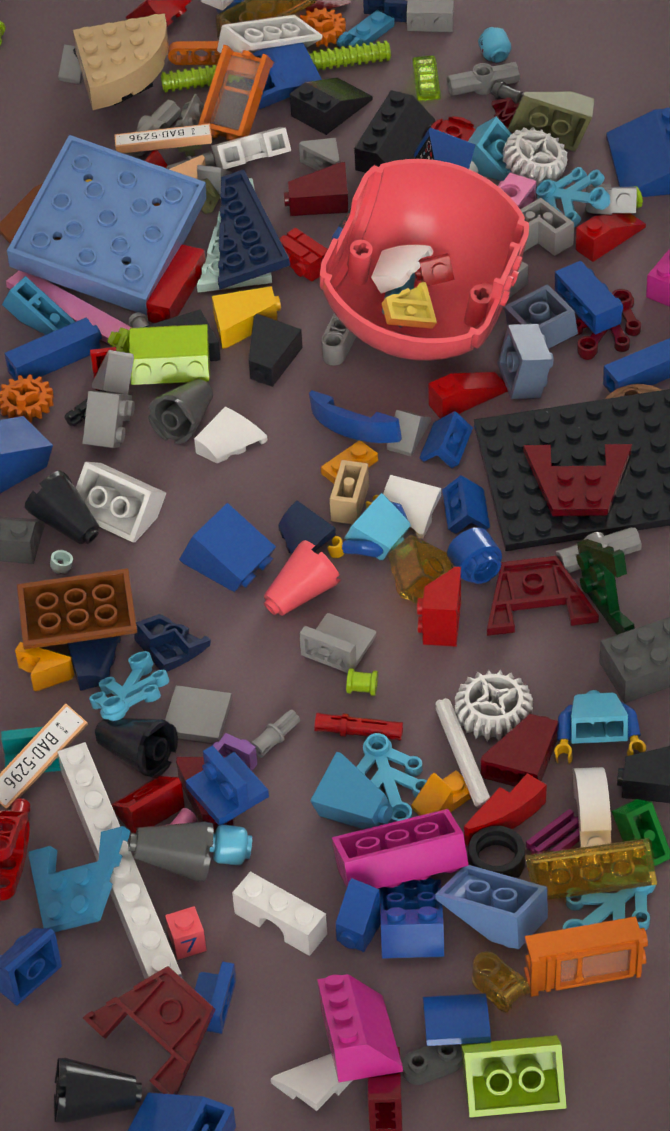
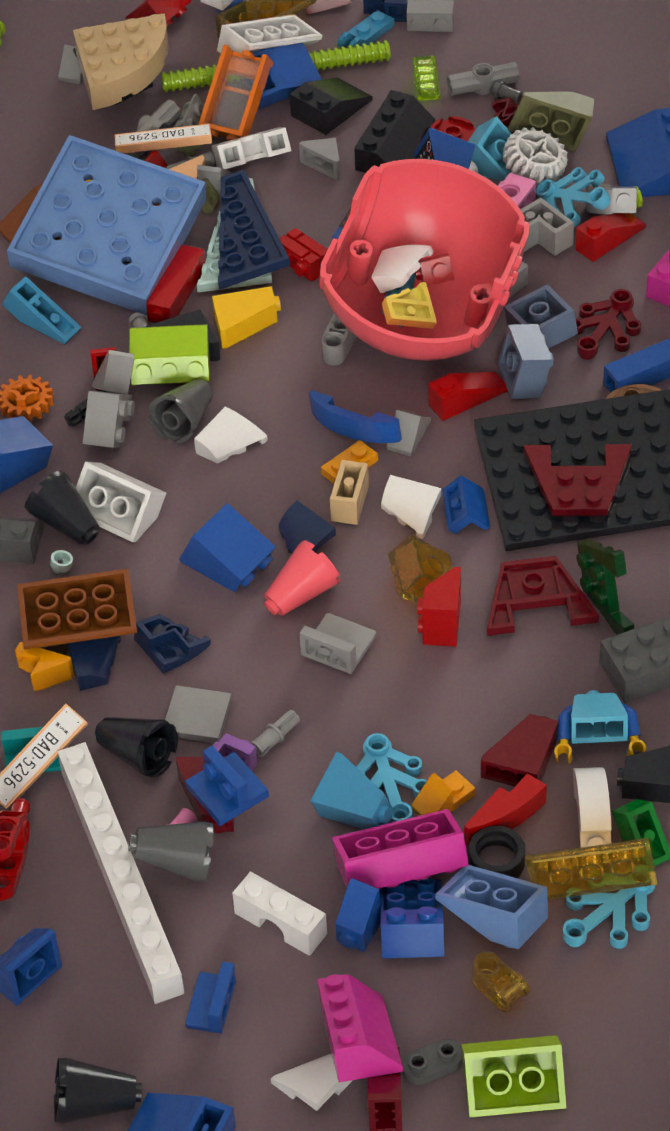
(53, 350): blue brick -> none
(72, 305): bright pink tile -> none
(79, 893): dark azure wing -> none
(120, 340): lime gear -> none
(125, 696): medium azure plant -> none
(150, 803): red slope -> none
(169, 1013): dark red wing -> none
(185, 933): coral brick -> none
(193, 59): orange beam -> none
(231, 845): medium azure head -> none
(272, 349): black slope -> none
(319, 192): dark red slope -> none
(327, 24): orange gear -> none
(362, 682): lime bush -> none
(365, 727): red pin -> none
(375, 531): medium azure torso -> none
(447, 439): blue panel -> none
(456, 1019): blue slope -> none
(462, 752): white axle -> none
(476, 555): blue piece -> none
(494, 44): medium azure head -> none
(495, 699): white gear -> none
(554, 833): magenta tile -> none
(585, 955): orange door -> none
(588, 297): blue brick -> none
(625, 540): light grey piece -> none

